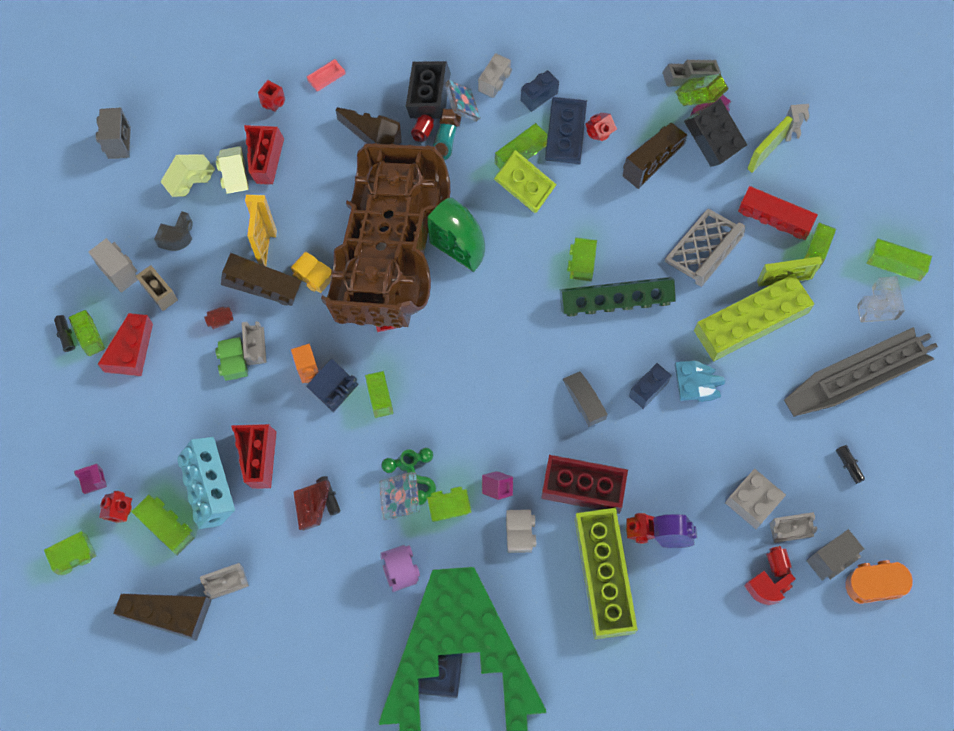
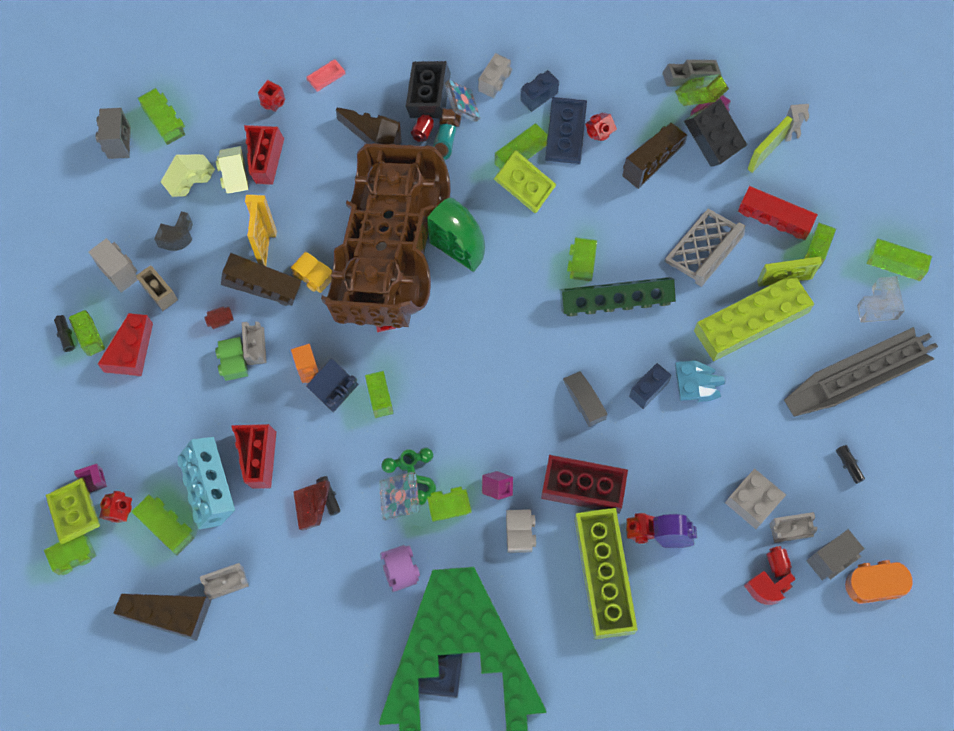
(72, 510): none -> lime tile
(162, 116): none -> clear neon green brick

